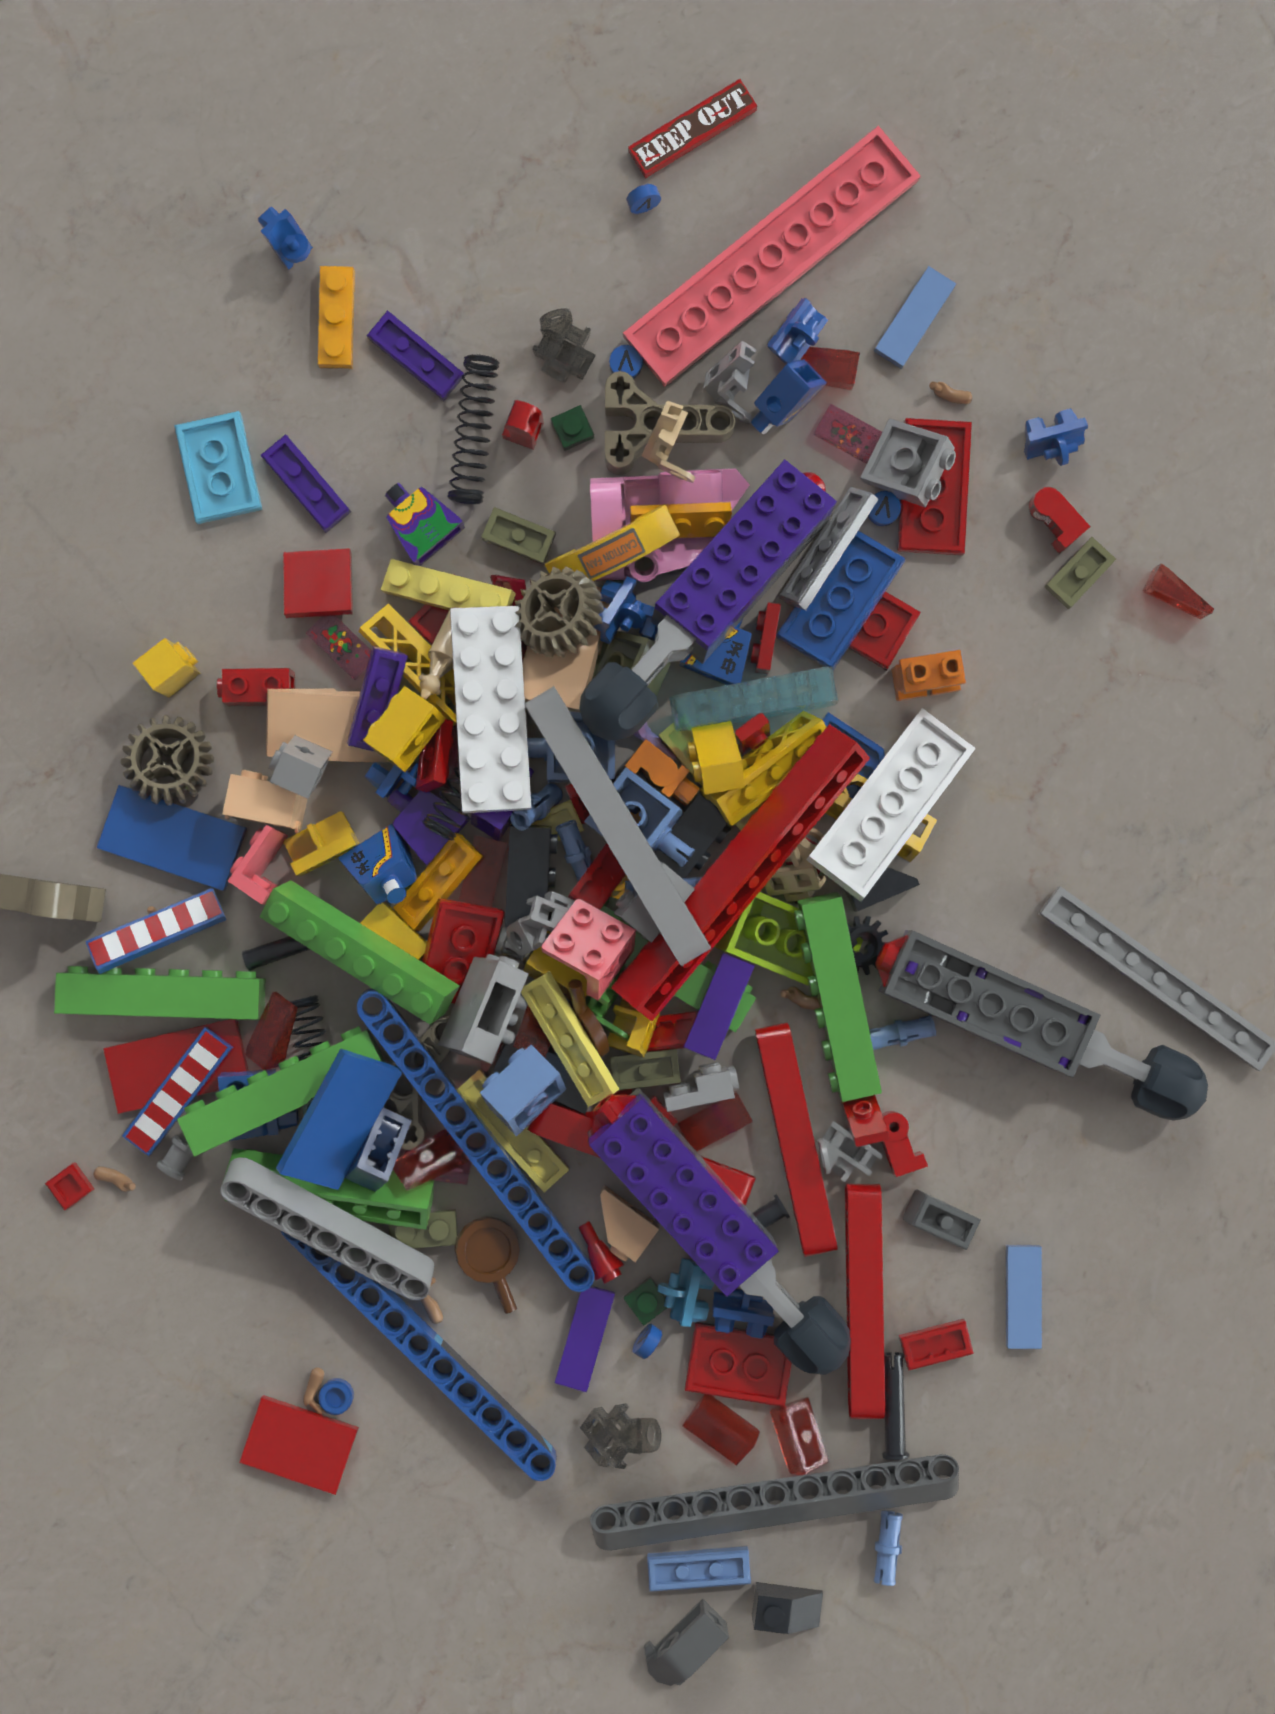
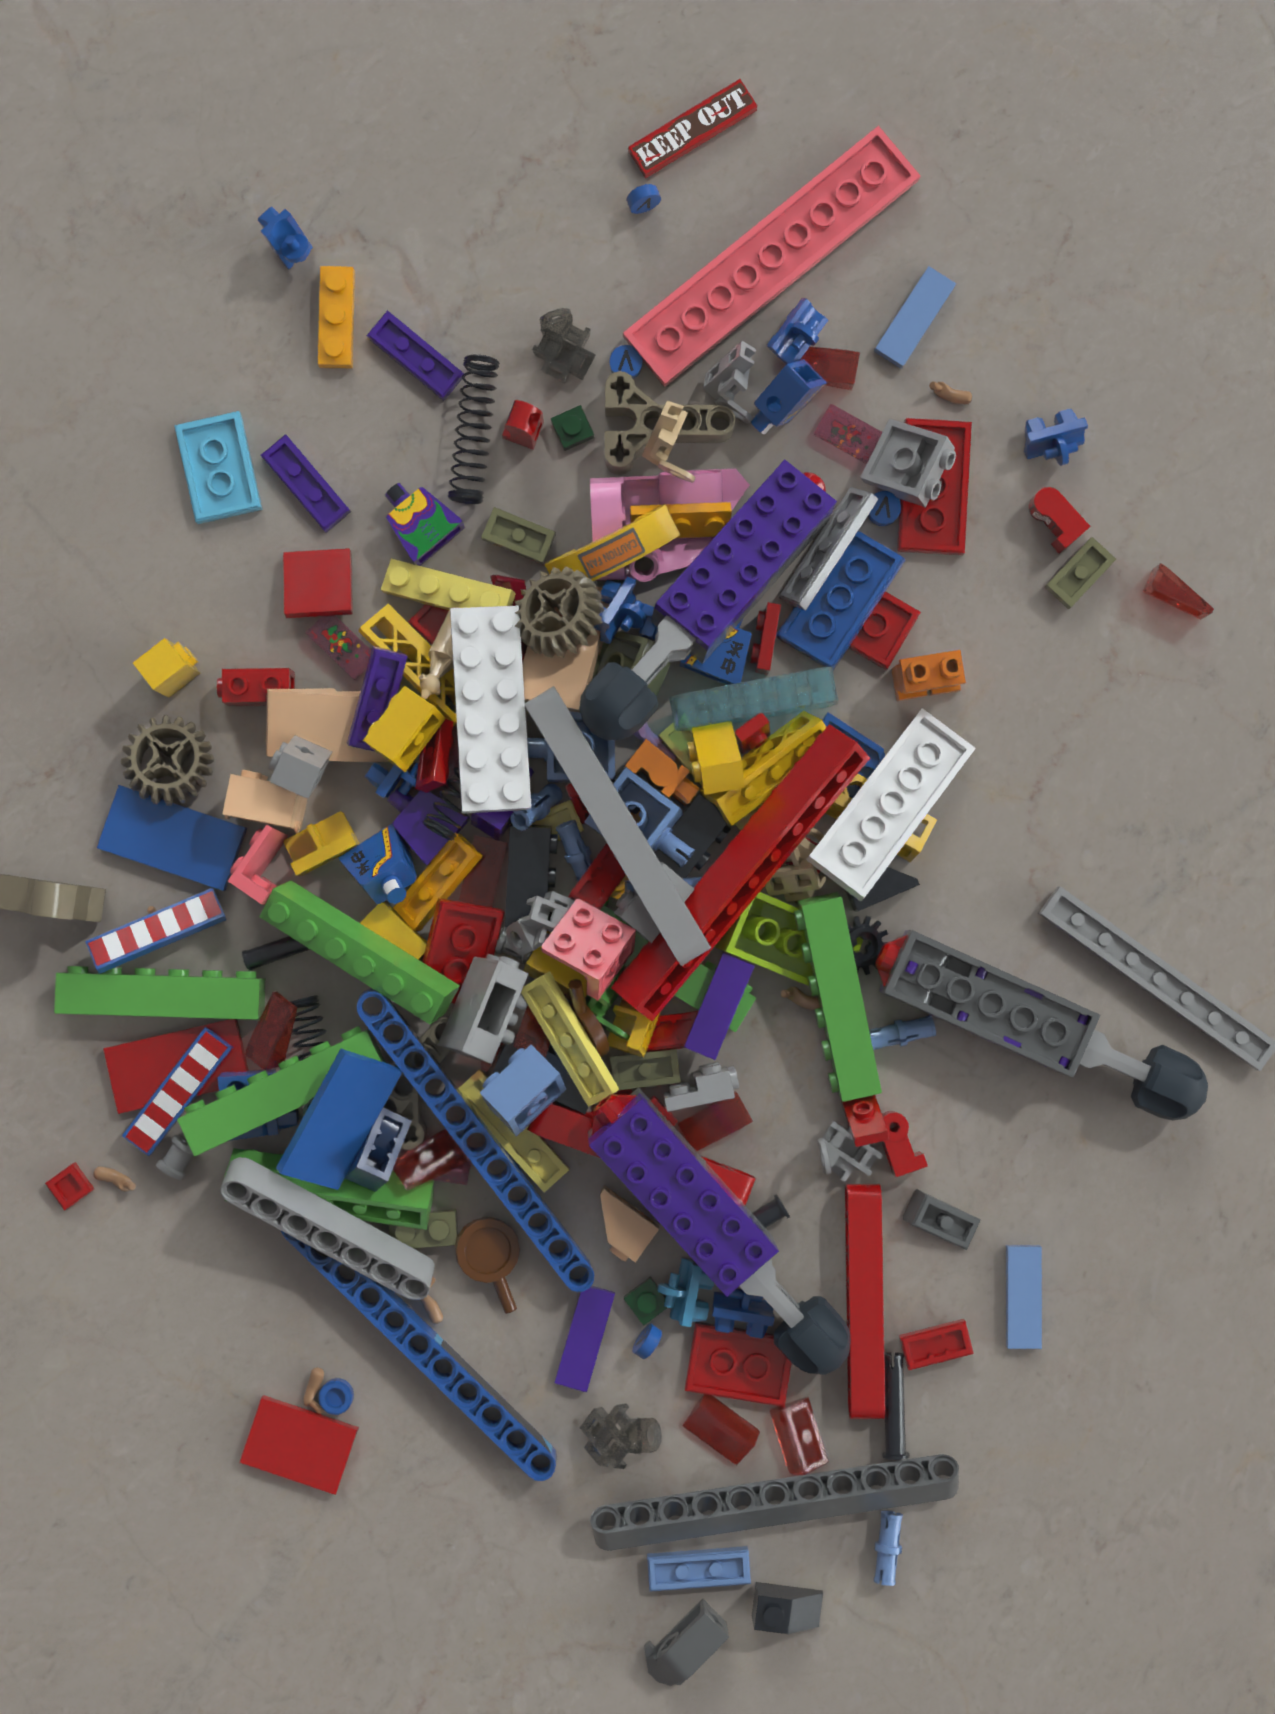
(602, 1260): red cone -> none
(796, 1139): red beam -> none

